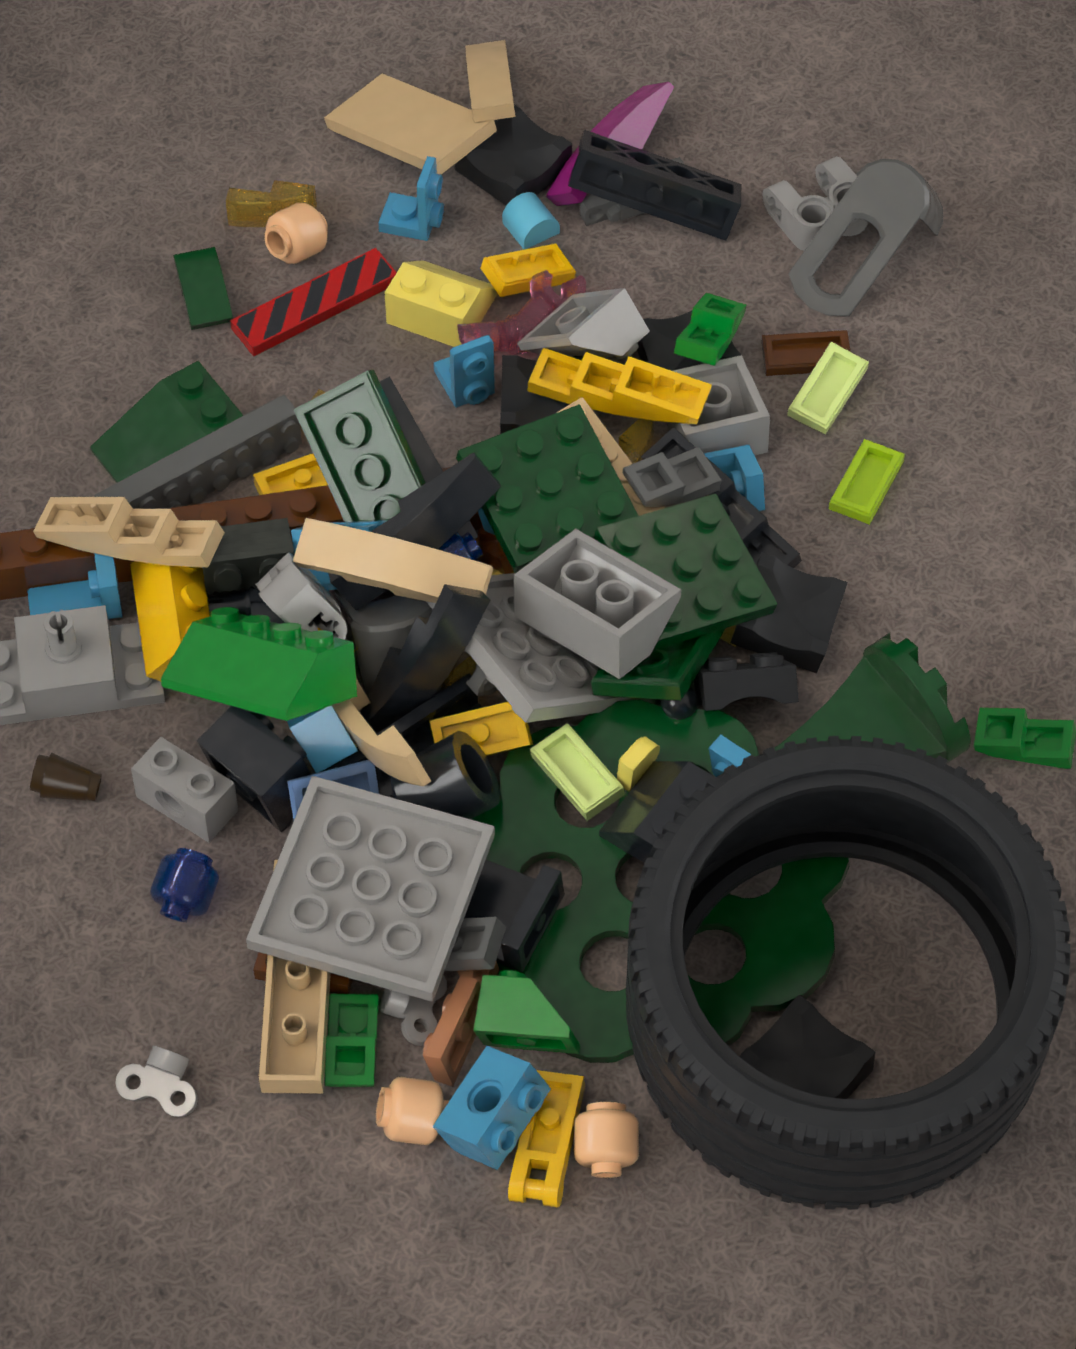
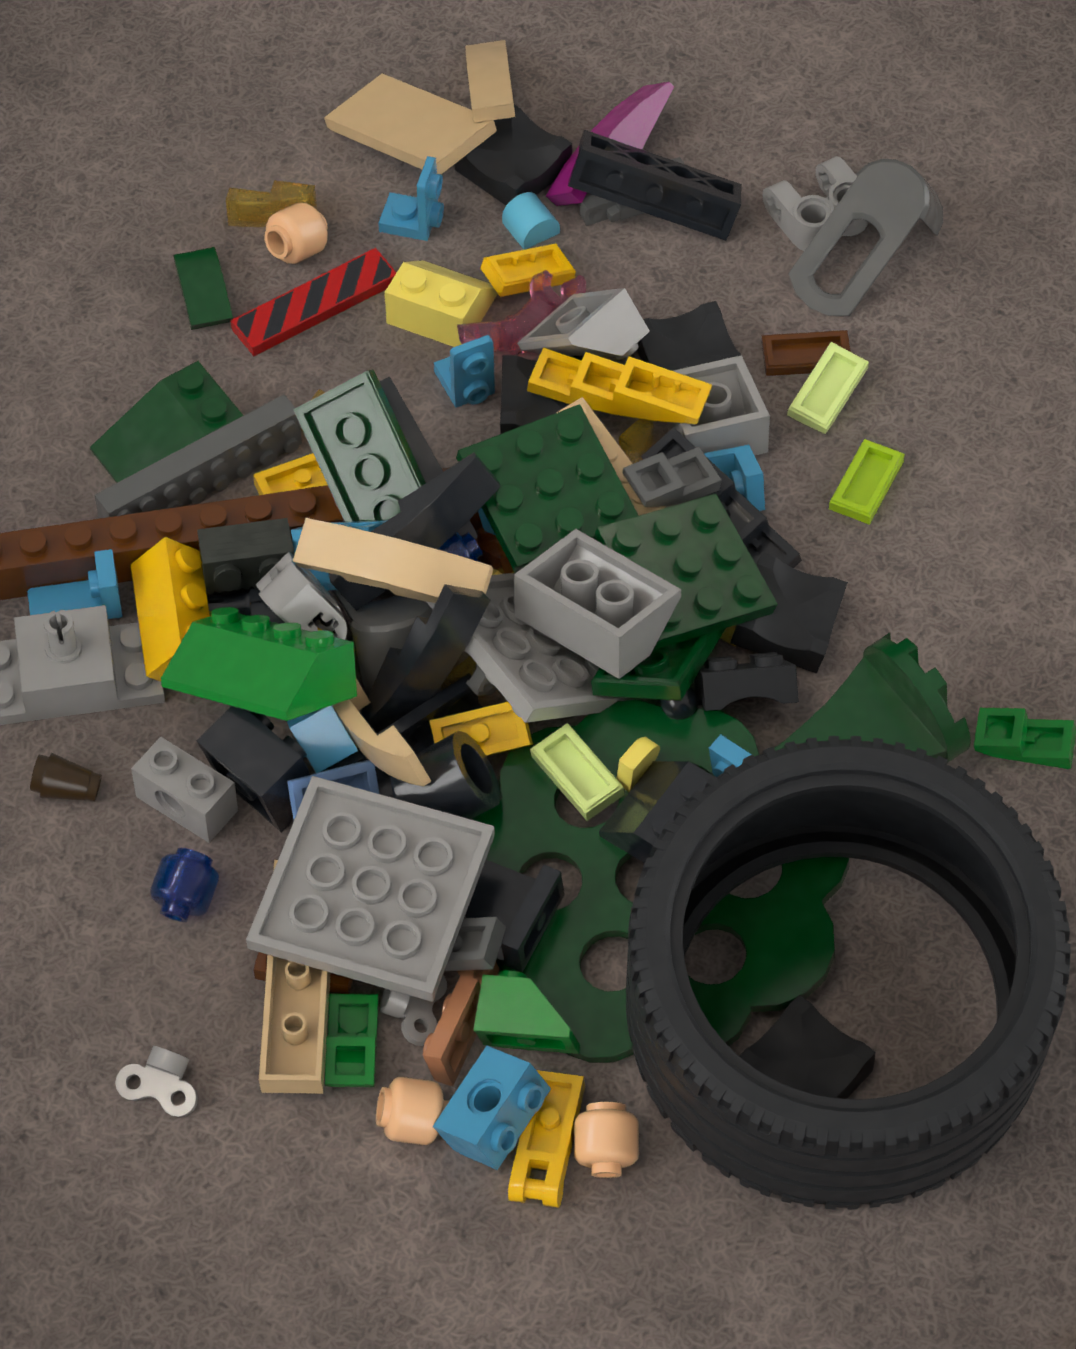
(119, 531): tan slope -> none
(710, 329): green slope -> none

